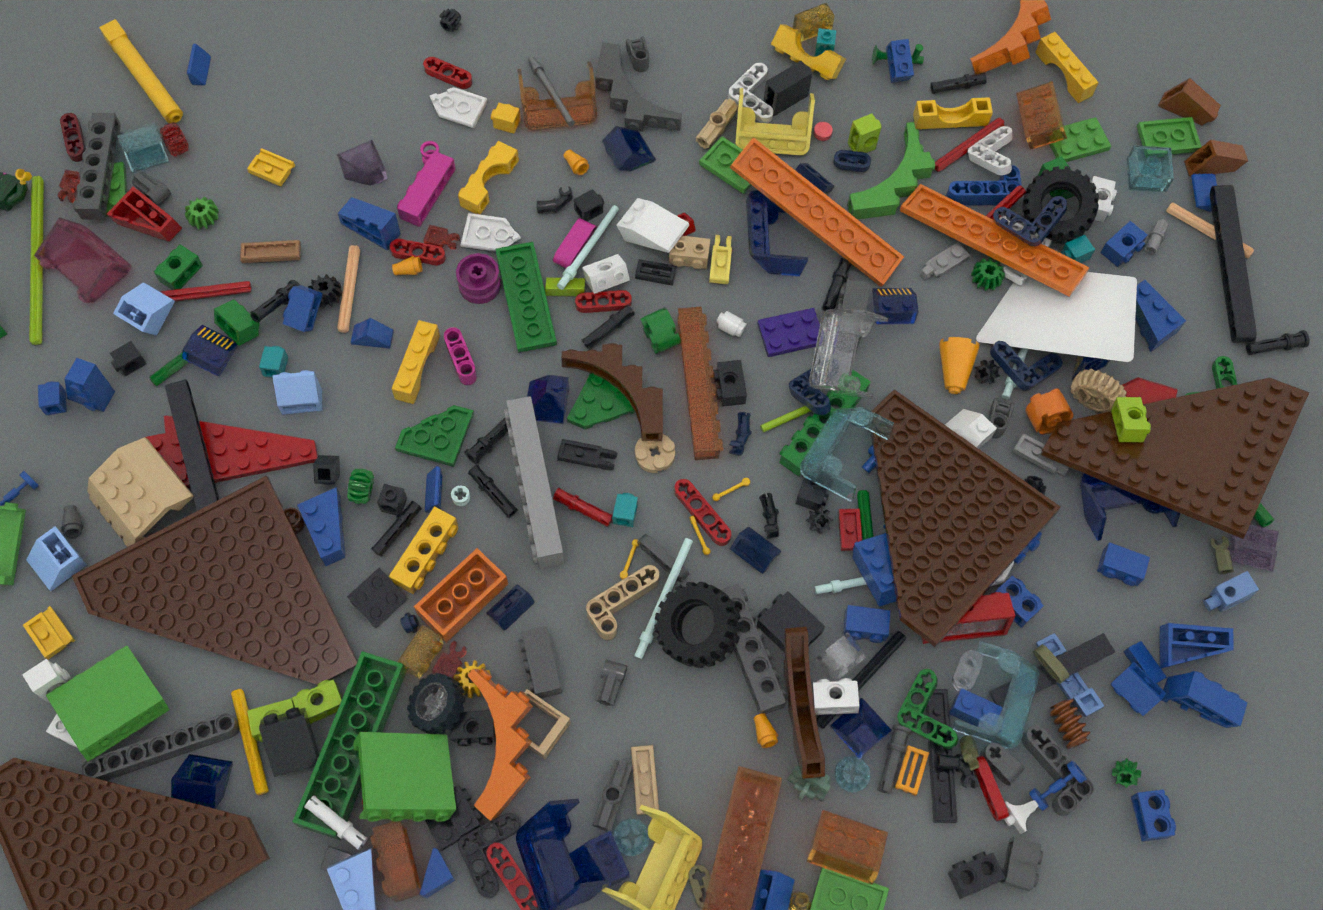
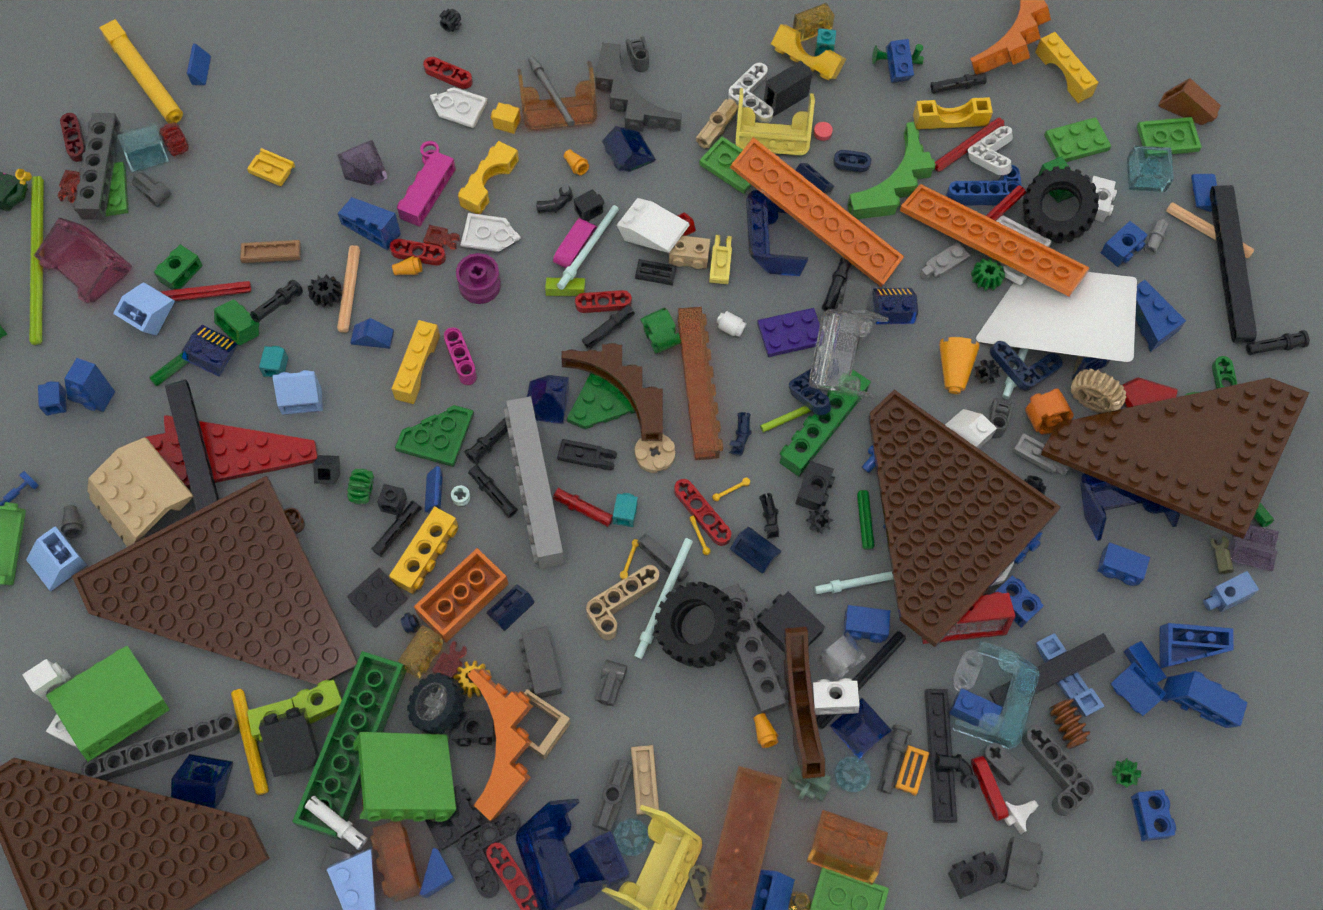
(48, 633): yellow plate -> none
(127, 359): black brick -> none
(143, 215): red wedge -> none
(201, 213): bright green gear -> none
(302, 308): blue brick -> none
(324, 522): blue wedge -> none
(525, 297): green plate -> none
(606, 273): white brick -> none
(730, 372): black brick -> none
(825, 468): clear light blue windscreen -> none
(849, 528): red plate -> none
(864, 134): lime brick -> none
(875, 567): blue wedge -> none
(917, 711): green beam -> none
(969, 751): olive bar -> none
(1031, 228): dark blue beam -> none
(1041, 115): clear orange brick -> none
(1051, 663): olive beam -> none
(1057, 785): blue wheel -> none
(1078, 249): teal brick -> none
(1130, 419): lime brick -> none
(1216, 158): dark orange slope -> none

